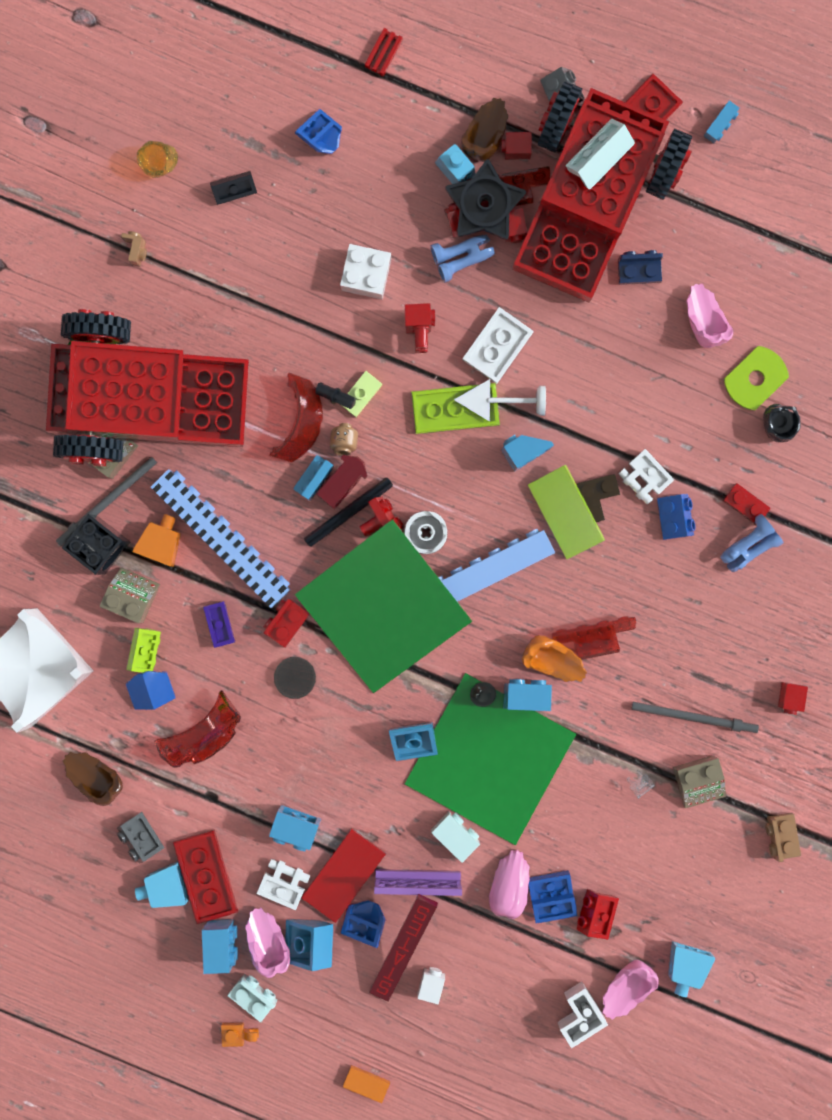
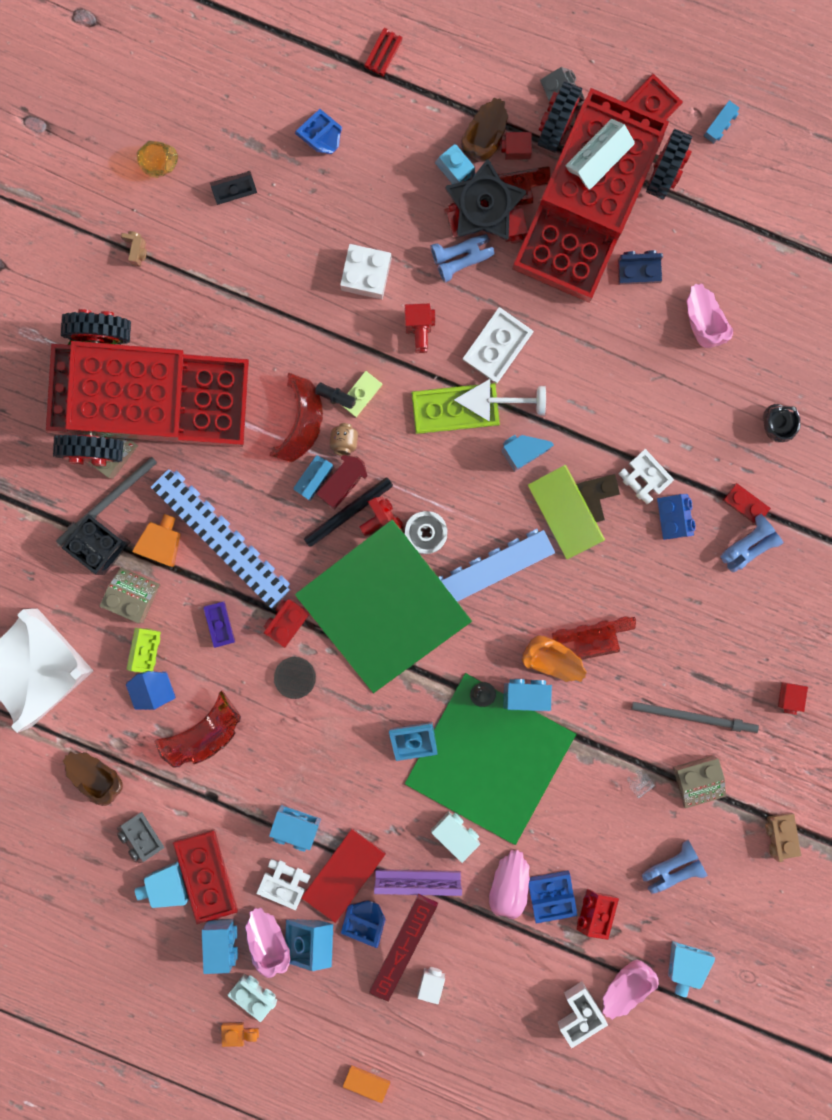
(662, 869): none -> medium blue piece
(760, 360): lime piece -> none

